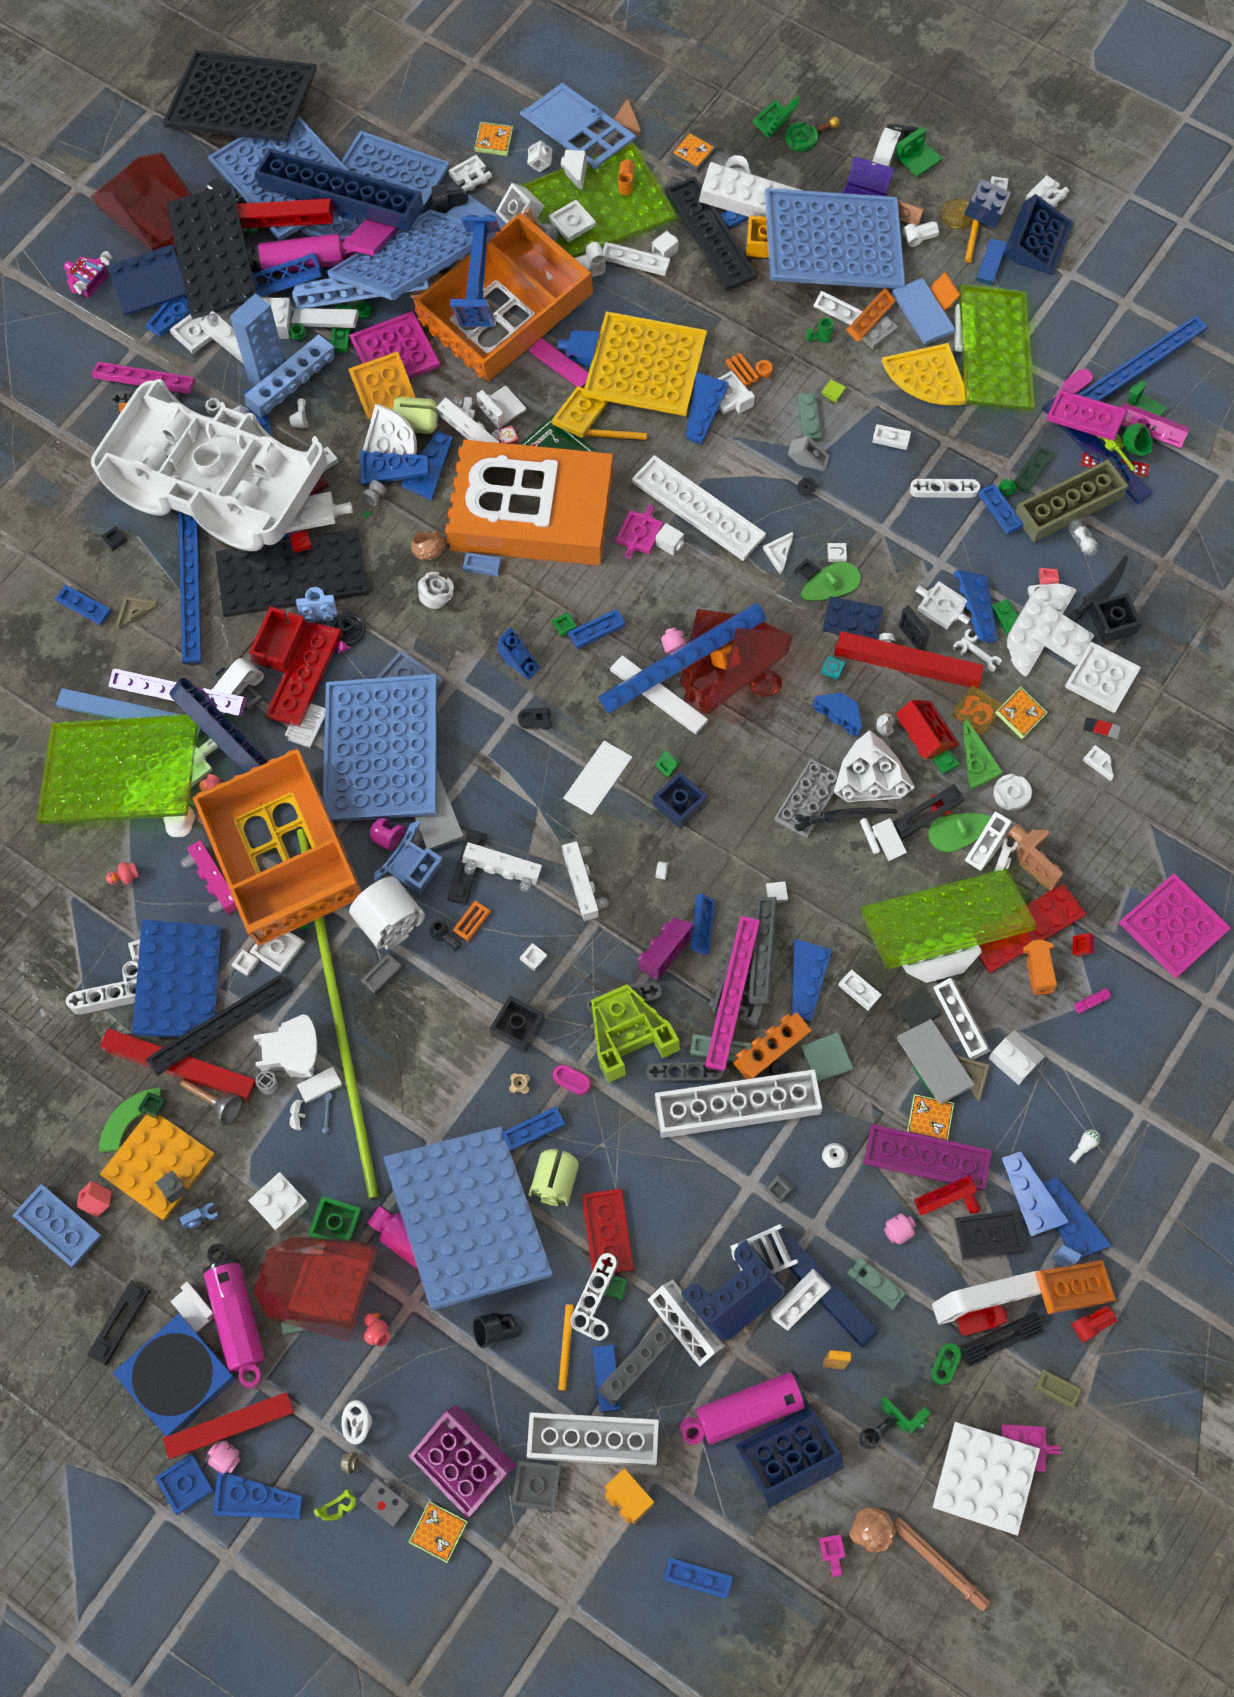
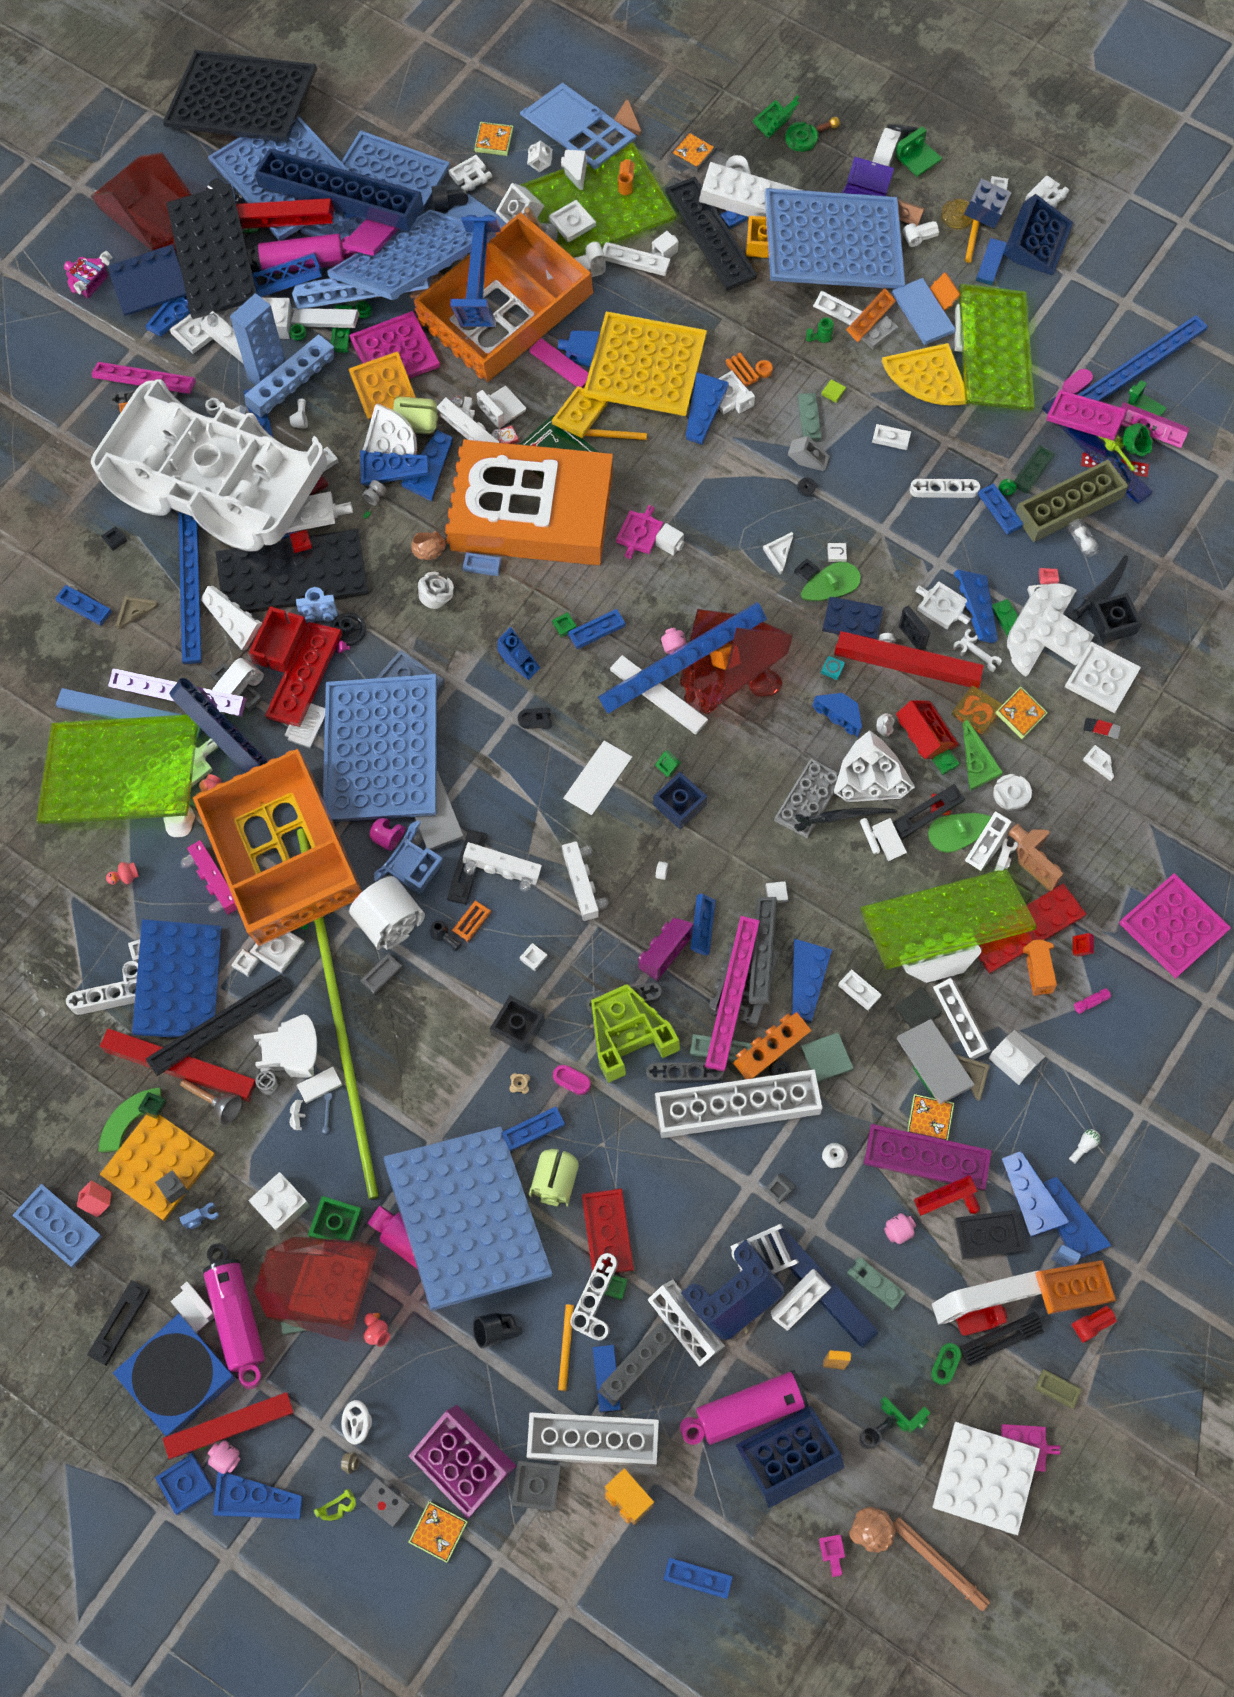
(235, 621): none -> white wing
(698, 508): white plate -> none

